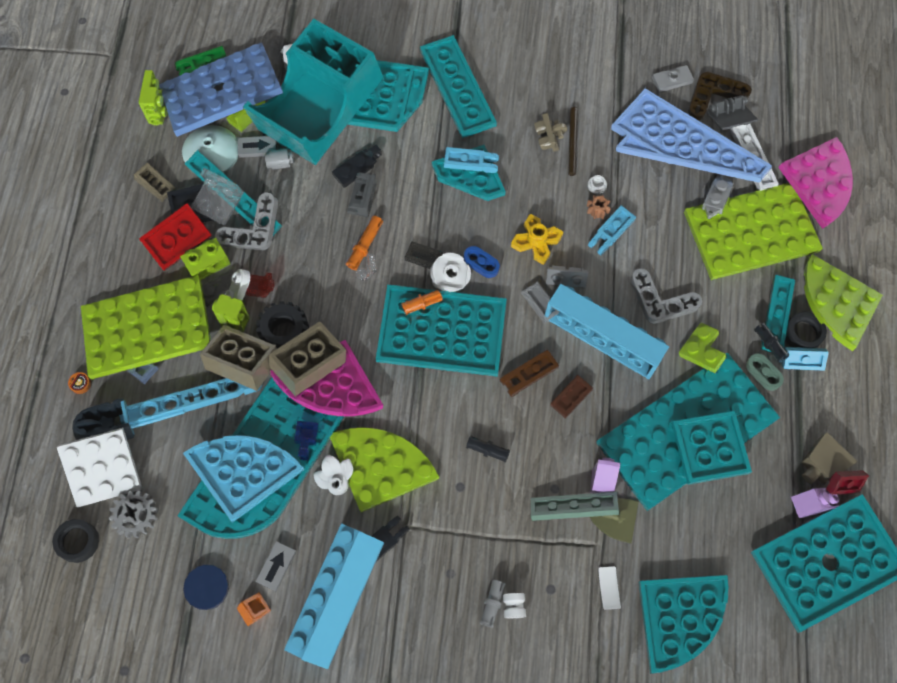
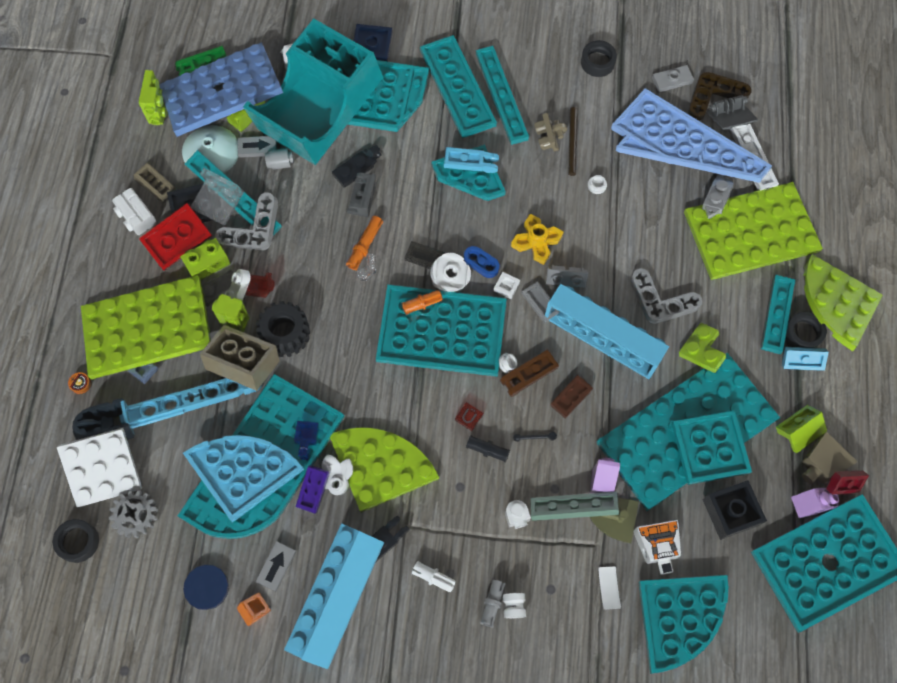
(134, 212): none -> white brick
(307, 358): dark tan brick -> none
(312, 489): none -> dark purple plate
(339, 393): dark pink plate -> none
(374, 39): none -> dark blue plate
(433, 576): none -> white axle
(469, 416): none -> clear red tile
(502, 95): none -> teal plate
(506, 285): none -> white plate
(507, 362): none -> white plate
(517, 514): none -> white plate
(552, 436): none -> black hinge
(598, 207): nougat gear -> none
(599, 47): none -> black tyre
(613, 229): medium azure hinge -> none
(659, 544): none -> torso
(734, 509): none -> black brick
(765, 371): sand green plate -> none
(771, 342): black pin -> none
(803, 427): none -> lime panel
(821, 180): dark pink plate -> none

